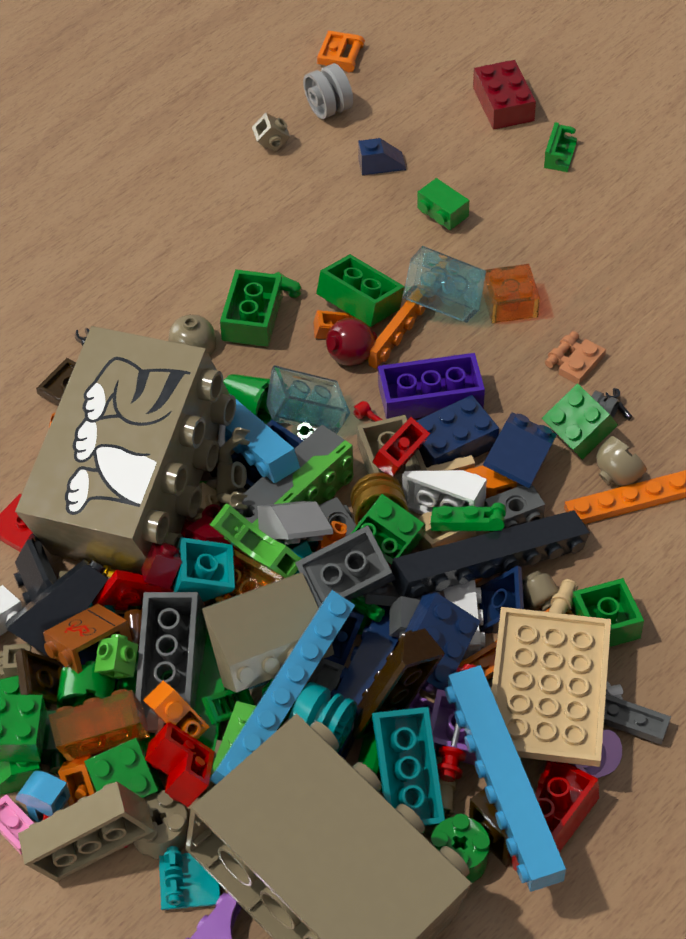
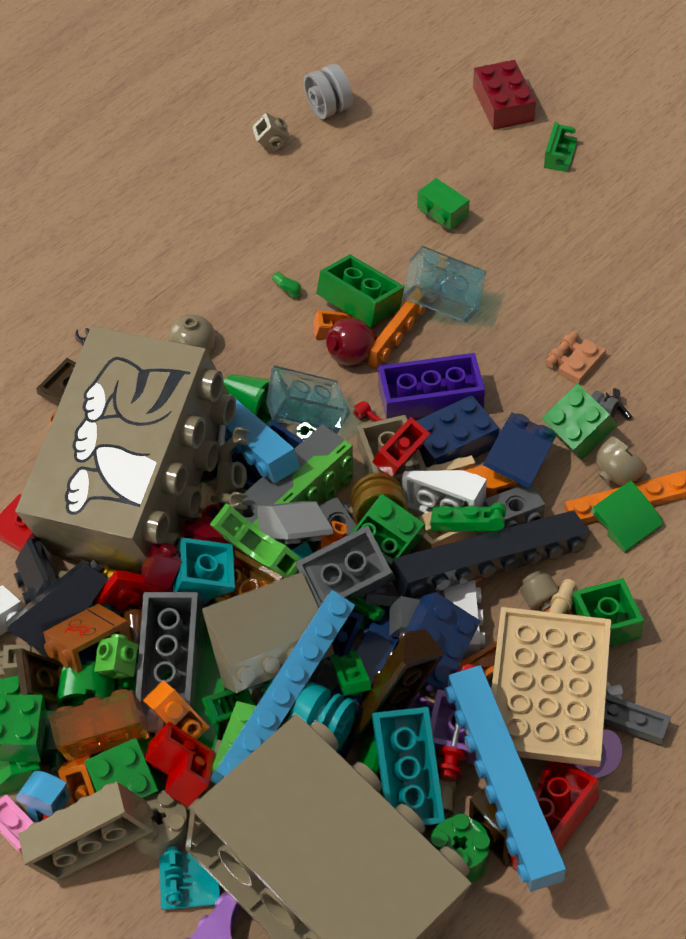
(251, 308): green brick -> none
(334, 47): orange plate -> none
(350, 673): none -> green plate
(378, 157): dark blue slope -> none
(500, 592): dark blue slope -> none
(511, 293): clear orange brick -> none
(627, 516): none -> green slope

